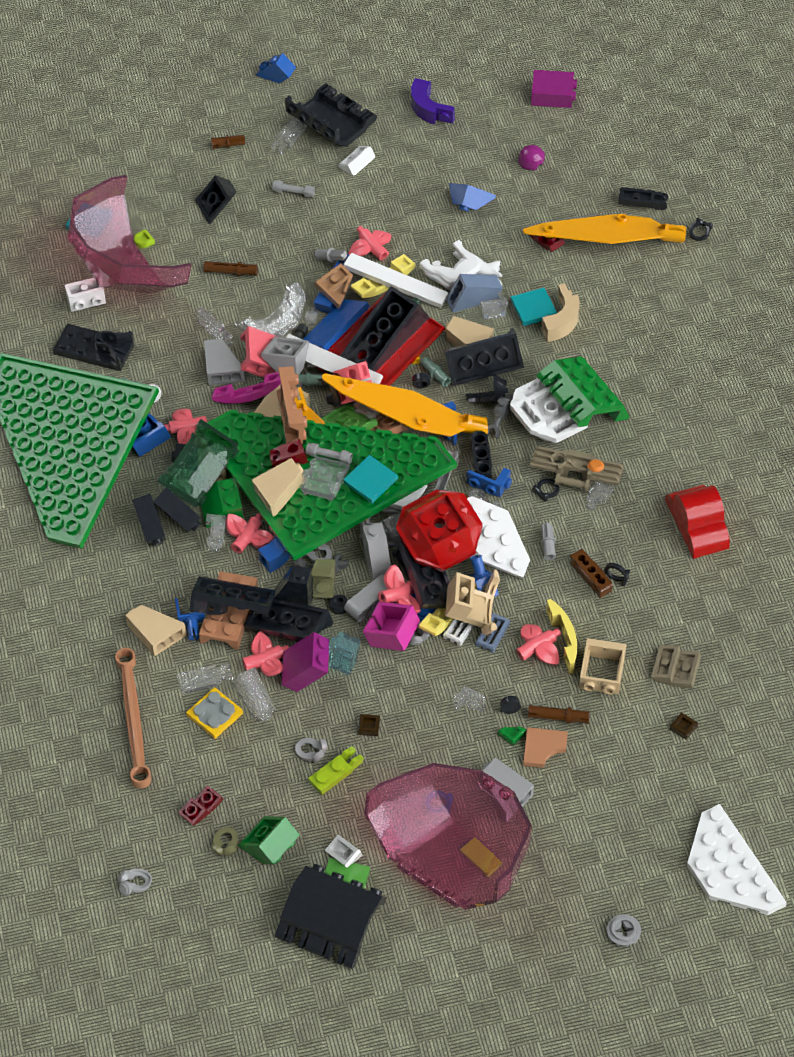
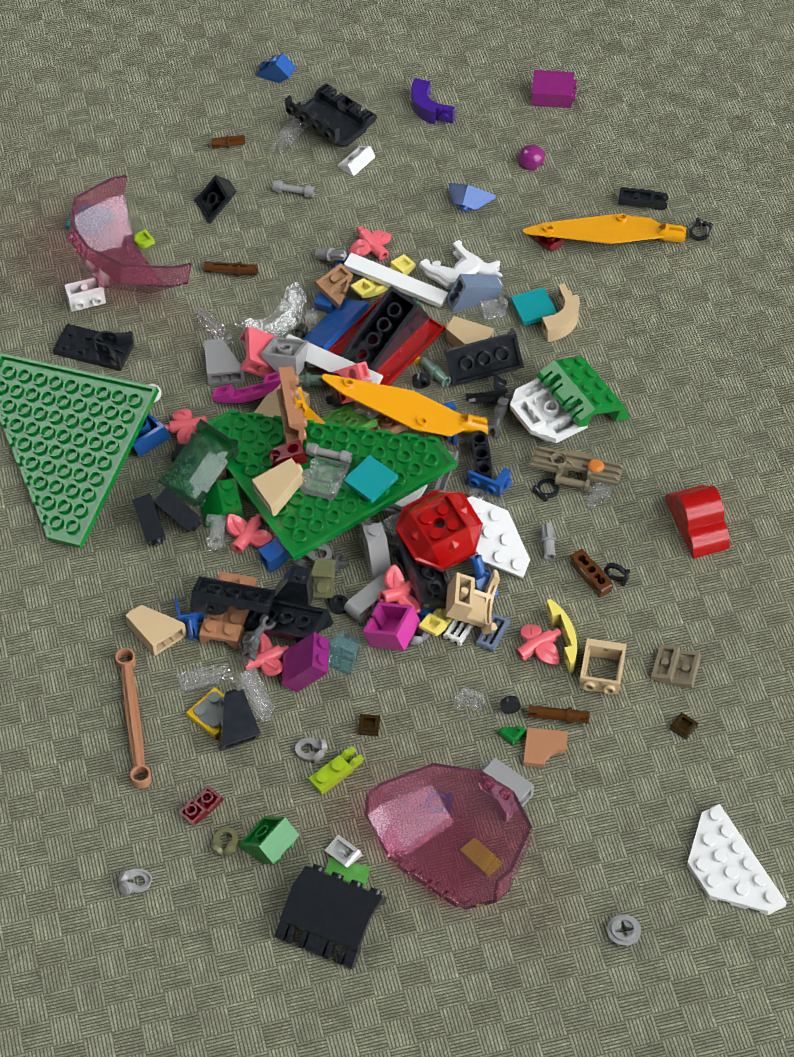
(236, 721): none -> black slope
(251, 640): none -> dark grey piece

